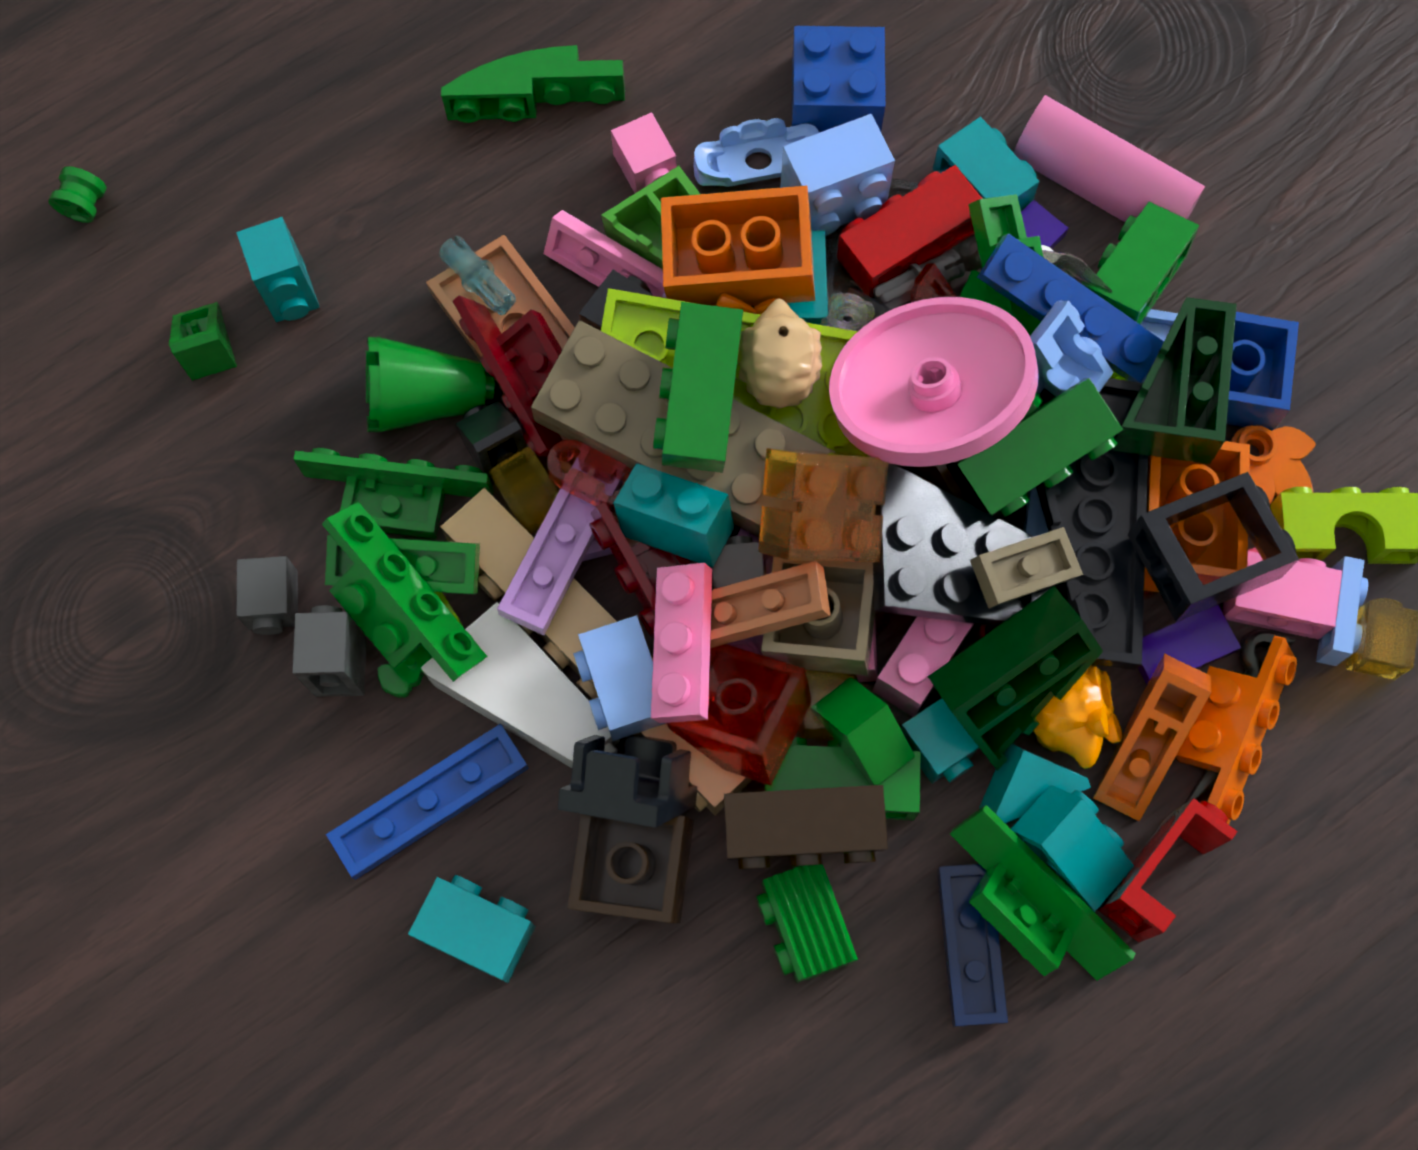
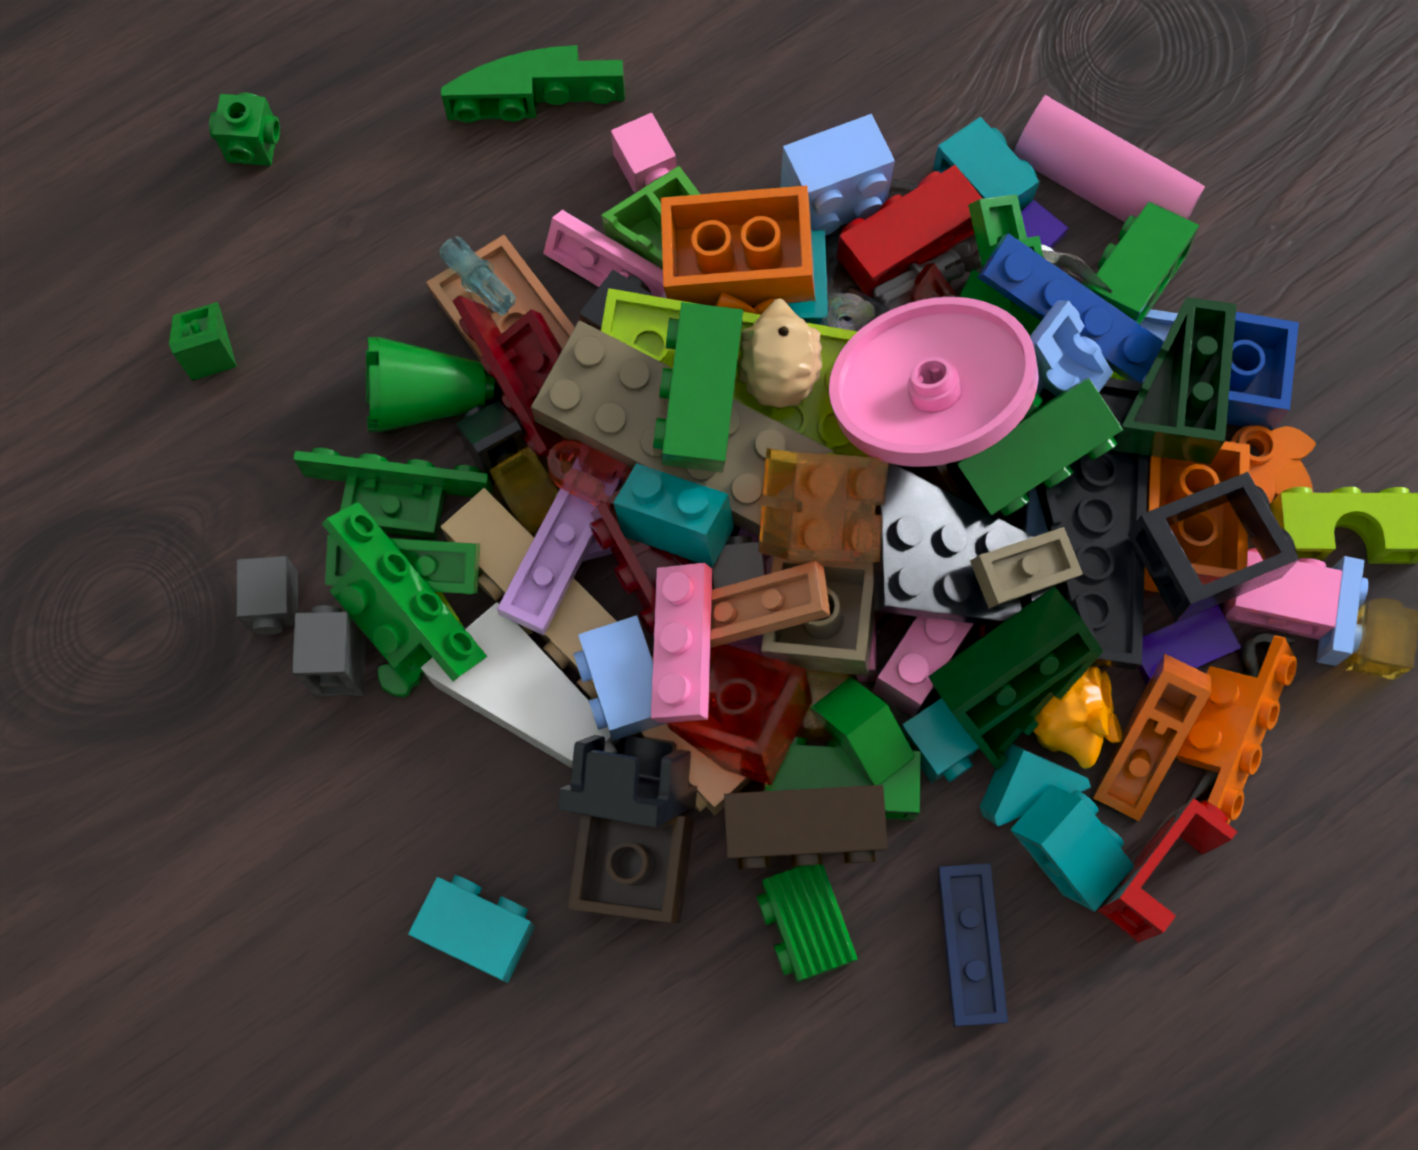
(77, 194): green wheel -> none
(245, 129): none -> green brick
(278, 270): teal brick -> none
(427, 802): blue plate -> none
(724, 160): light blue piece -> none
(837, 75): blue brick -> none
(1034, 904): green bracket -> none

